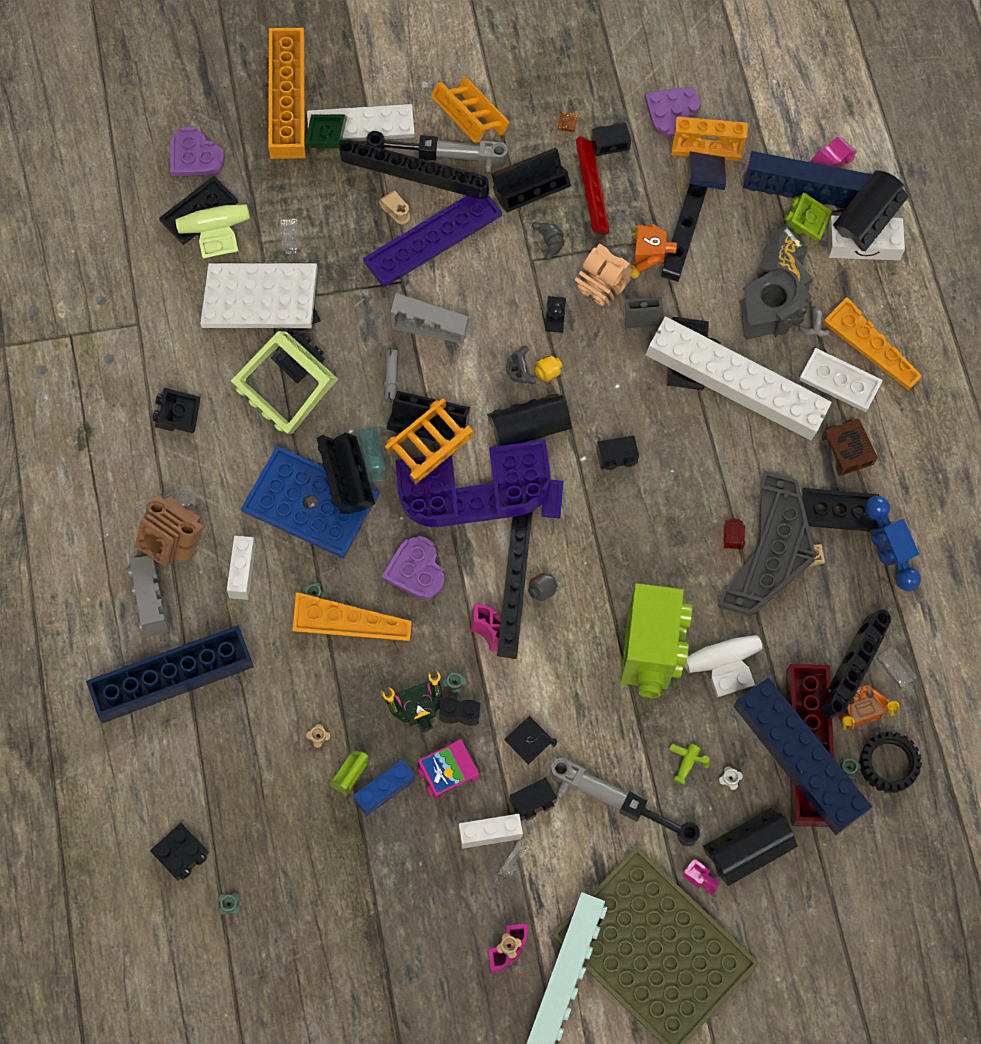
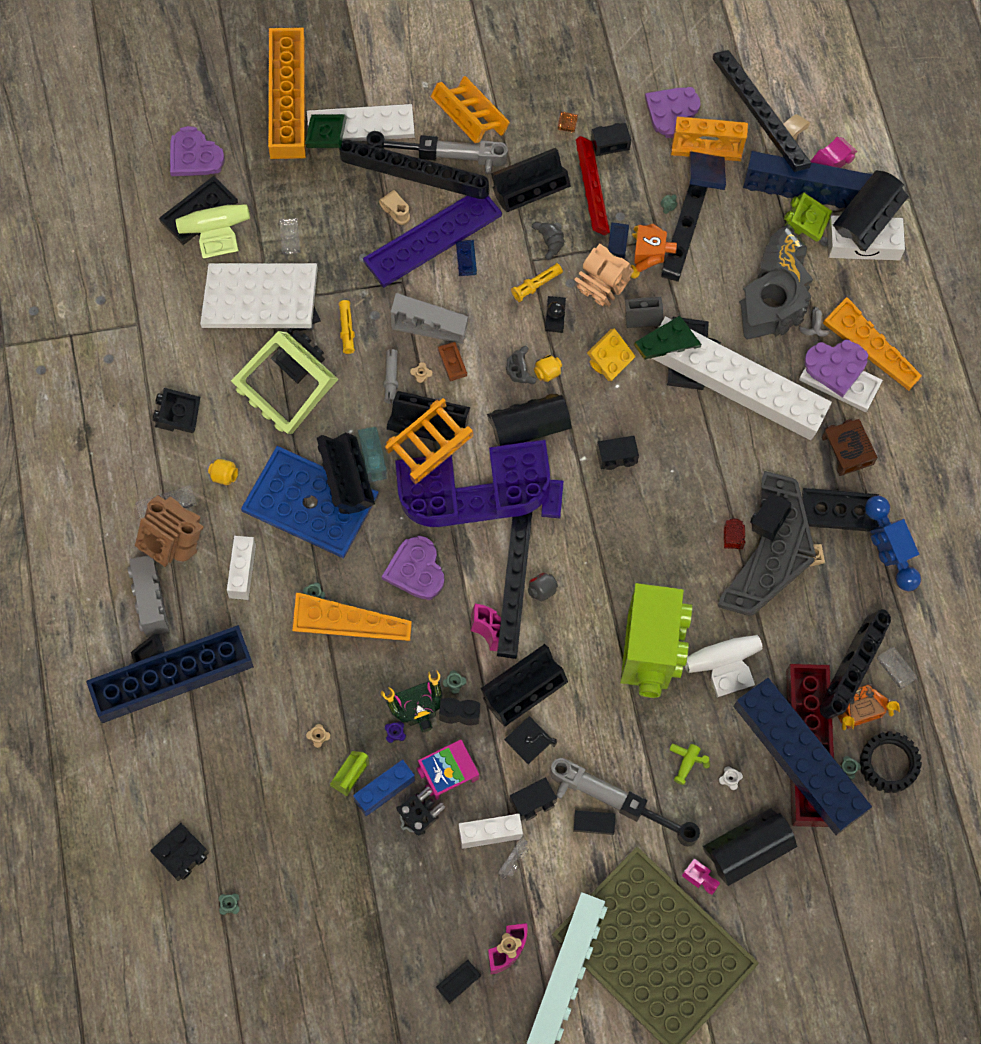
(149, 648): none -> black tile
(223, 472): none -> yellow head
(346, 333): none -> yellow pin
(390, 728): none -> dark purple plate
(413, 816): none -> black piece
(421, 377): none -> tan plate
(452, 361): none -> dark orange plate
(458, 981): none -> black tile
(466, 258): none -> clear blue plate
(523, 685): none -> black brick
(530, 286): none -> yellow pin
(594, 822): none -> black tile
(610, 355): none -> yellow plate
(618, 239): none -> dark blue tile
(666, 339): none -> dark green wing
(669, 203): none -> sand green plate
(762, 111): none -> black plate
(771, 516): none -> black brick
(796, 125): none -> tan slope
(836, 366): none -> medium lavender plate

